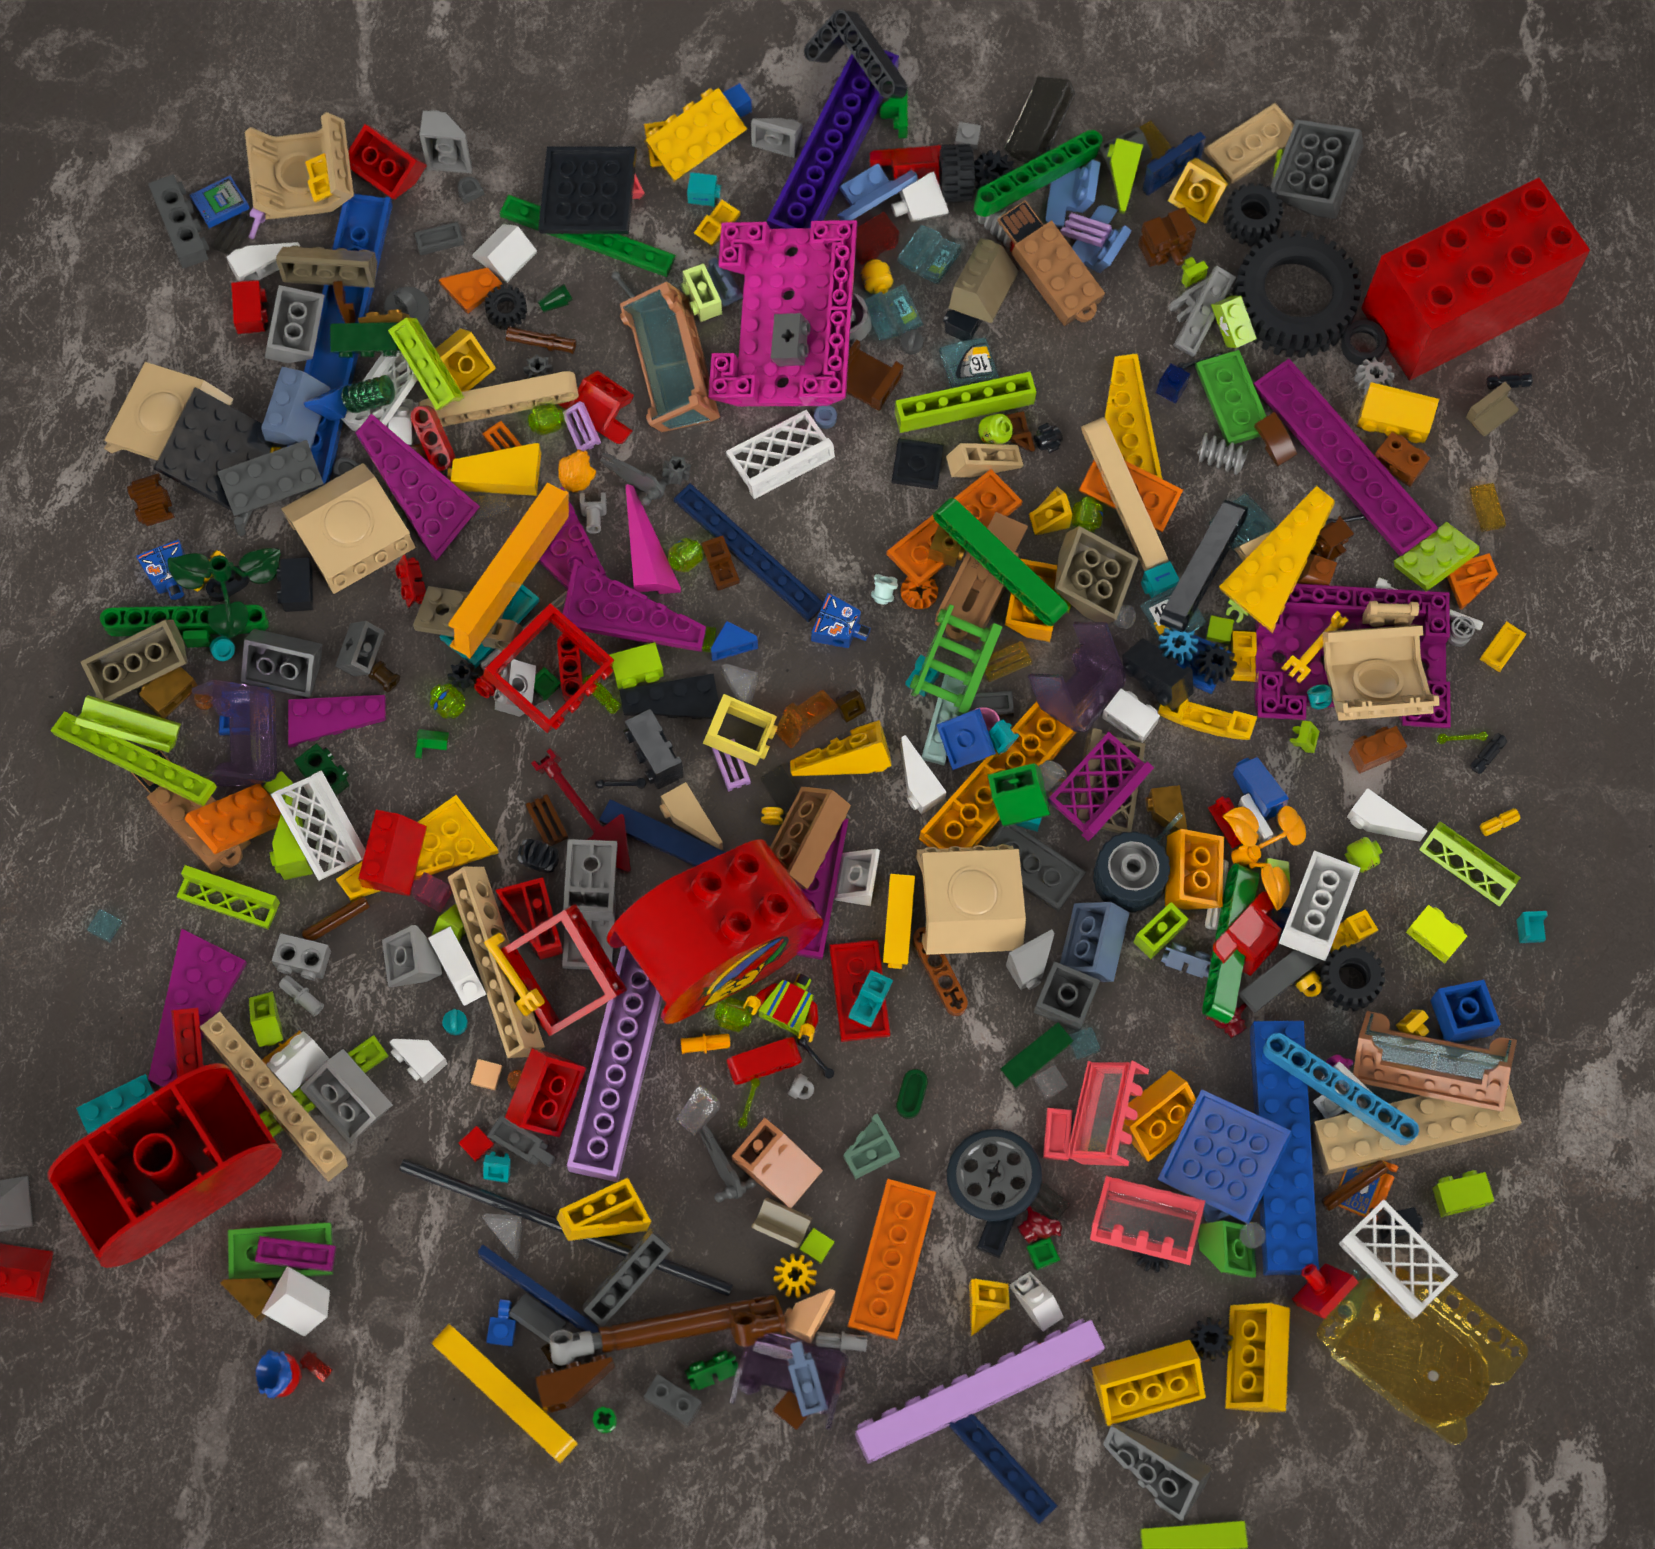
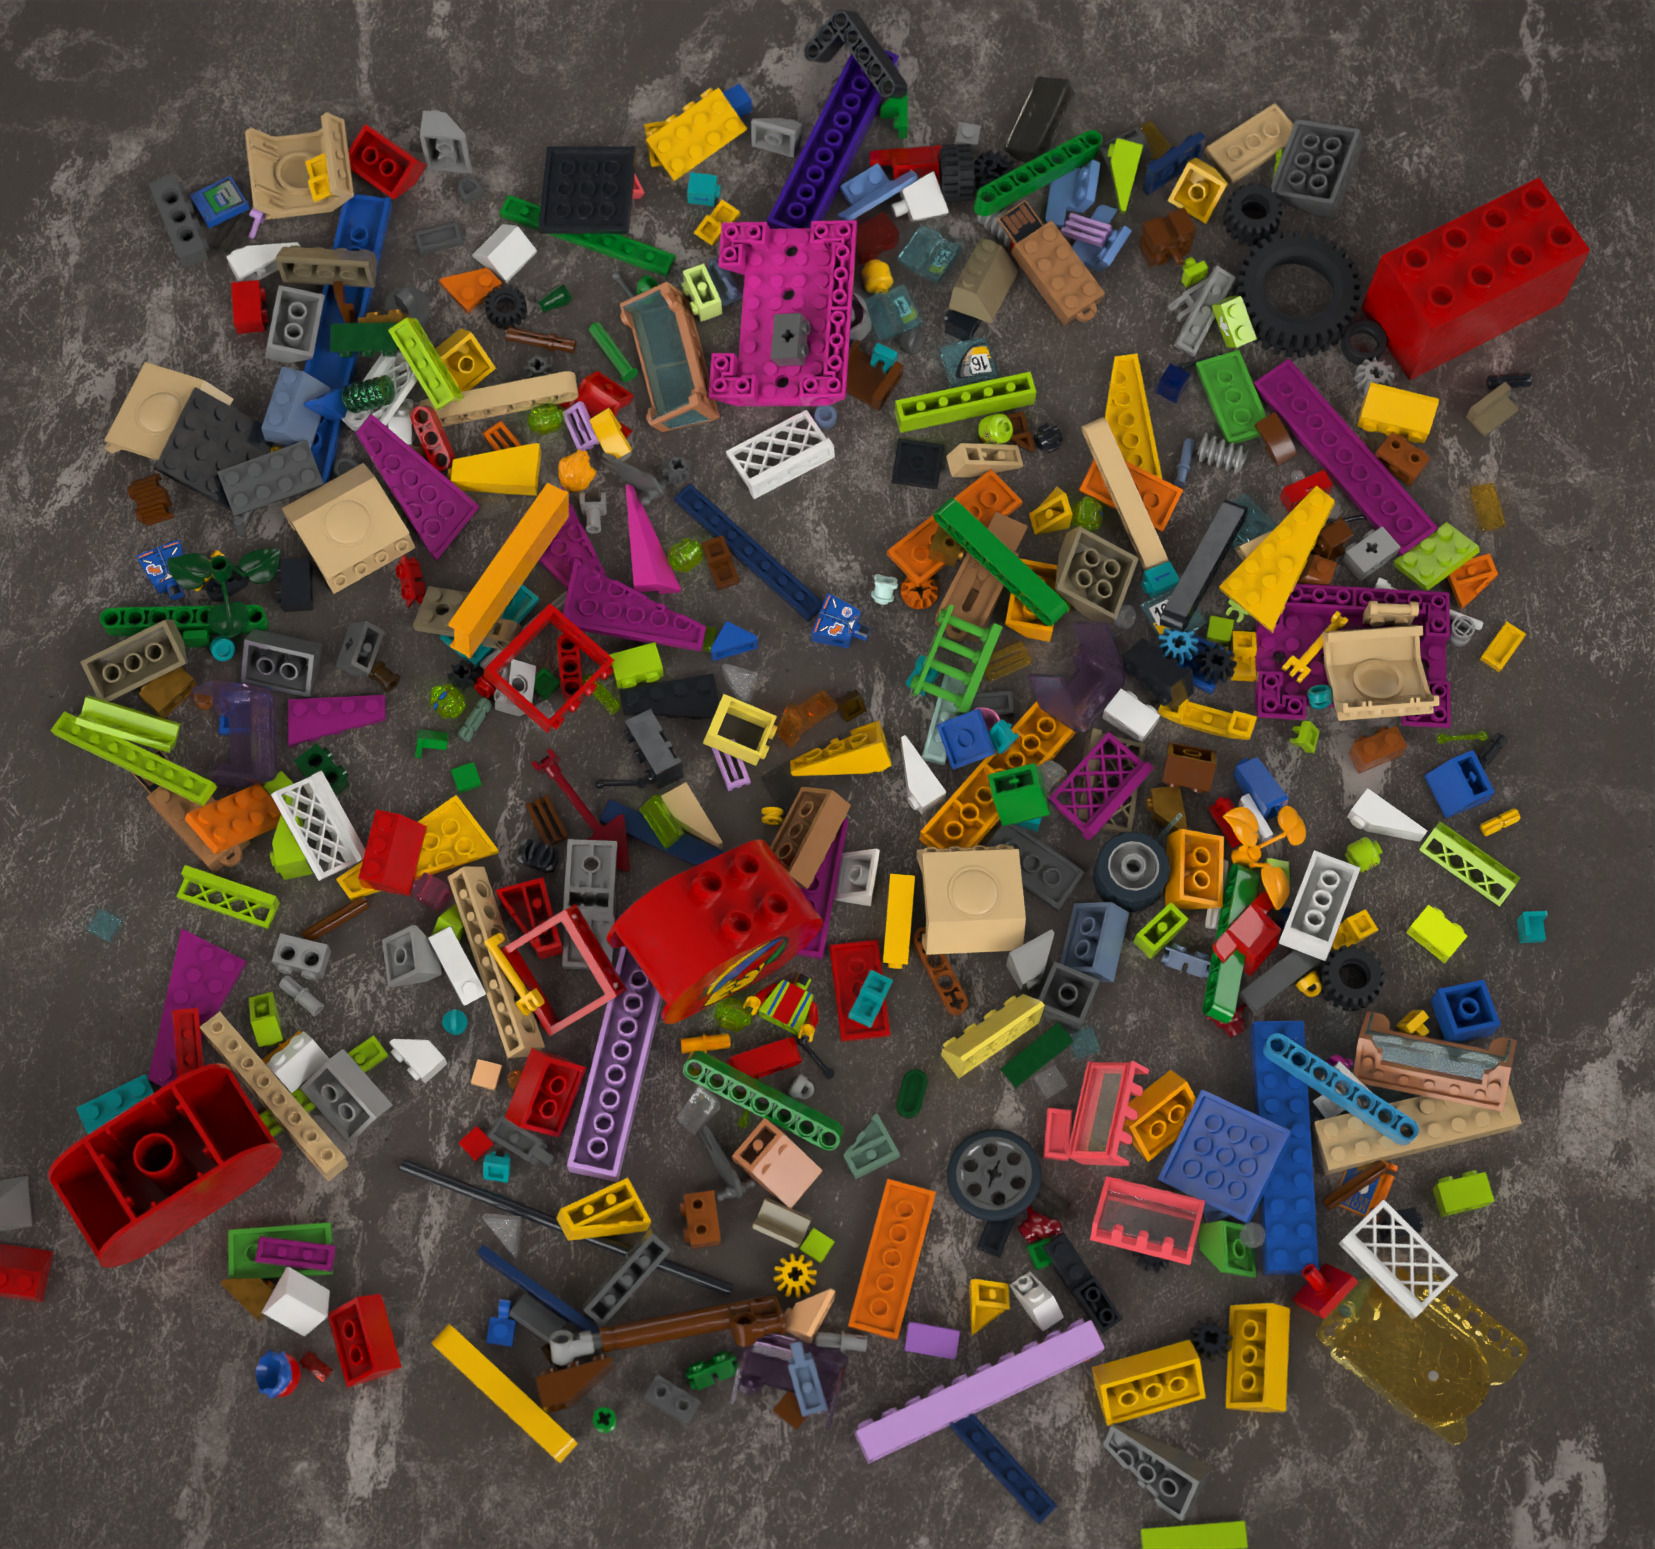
(364, 1340): none -> red slope
(466, 777): none -> green tile
(475, 719): none -> sand green axle
(609, 434): none -> yellow slope
(613, 352): none -> green axle
(645, 284): none -> green tile
(661, 821): none -> clear neon green tile
(701, 1219): none -> dark orange brick
(757, 1089): none -> green beam
(884, 354): none -> teal tile
(932, 1340): none -> medium lavender hinge
(992, 1034): none -> light yellow slope
(1081, 1283): none -> black slope
(1183, 467): none -> sand blue piece
(1189, 767): none -> reddish brown brick
(1302, 486): none -> red piece
(1370, 553): none -> light grey brick
(1460, 784): none -> blue slope

